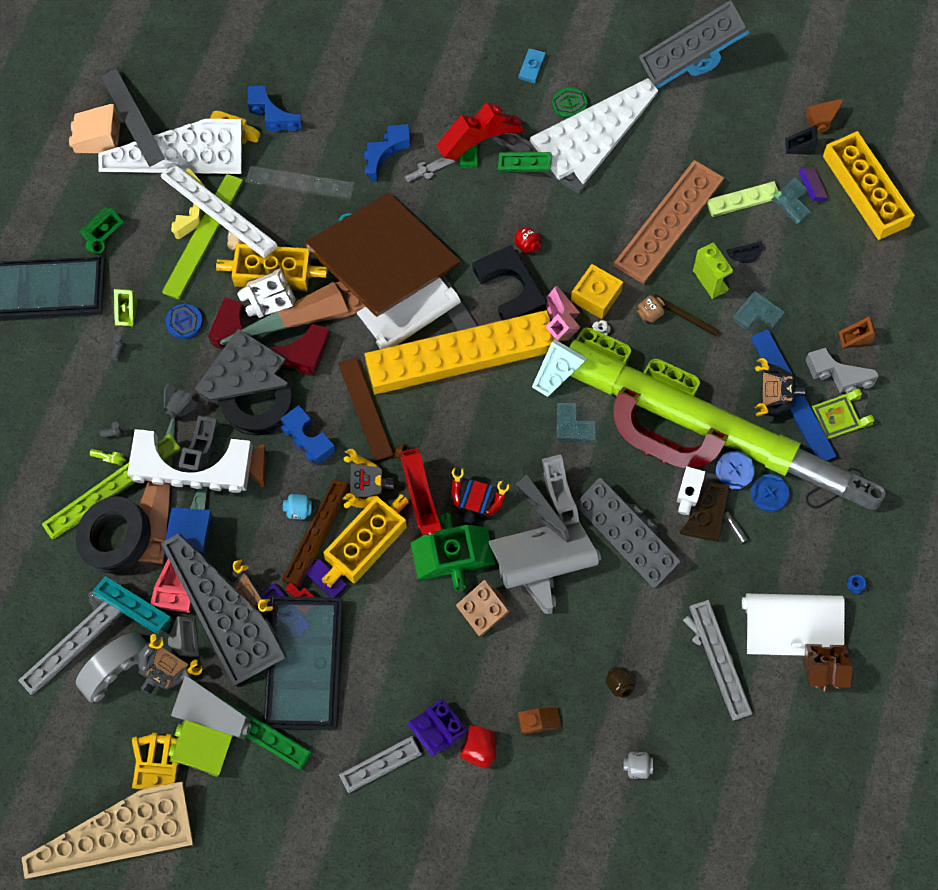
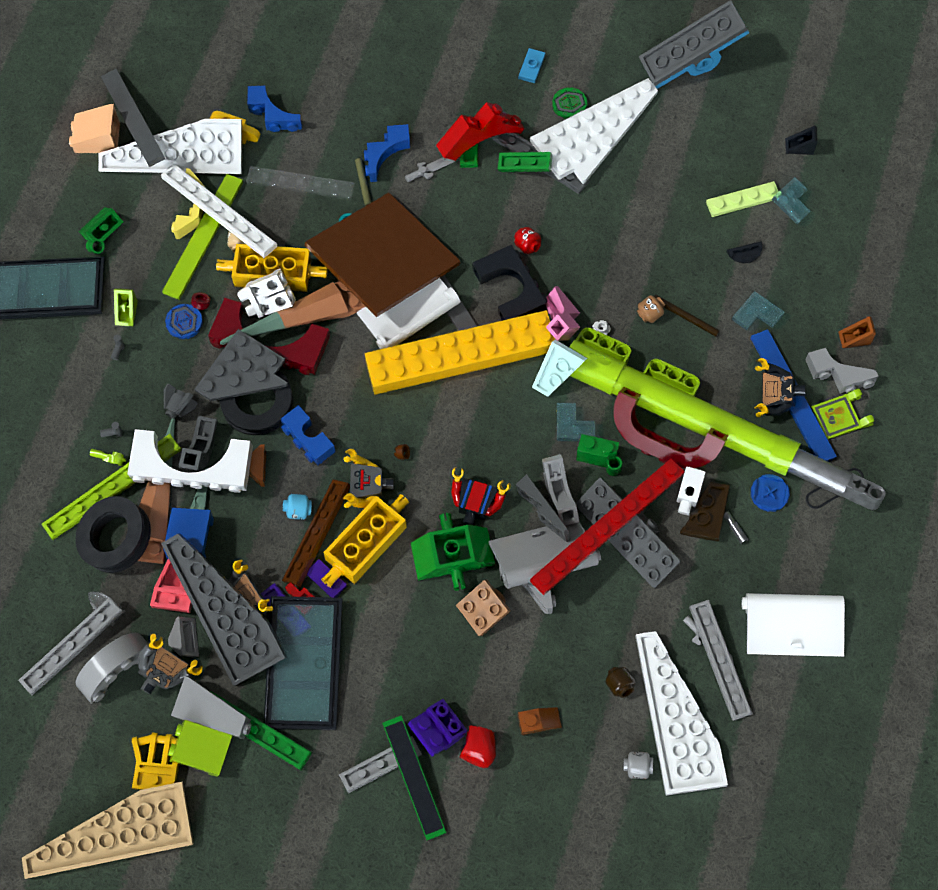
(132, 606): teal fence -> none
(200, 301): none -> dark red tile
(363, 182): none -> olive bar
(365, 410): reddish brown tile -> none
(414, 778): none -> black tile
(419, 492): red arch -> none
(596, 291): yellow container -> none
(599, 453): none -> green hinge
(606, 526): none -> red plate
(668, 222): nougat plate -> none
(684, 743): none -> white wing
(711, 269): lime panel -> none
(735, 469): tile -> none
(813, 184): dark purple tile -> none
(823, 114): dark orange slope -> none
(827, 666): reddish brown brick -> none
(856, 579): blue plate -> none
(868, 185): yellow brick -> none

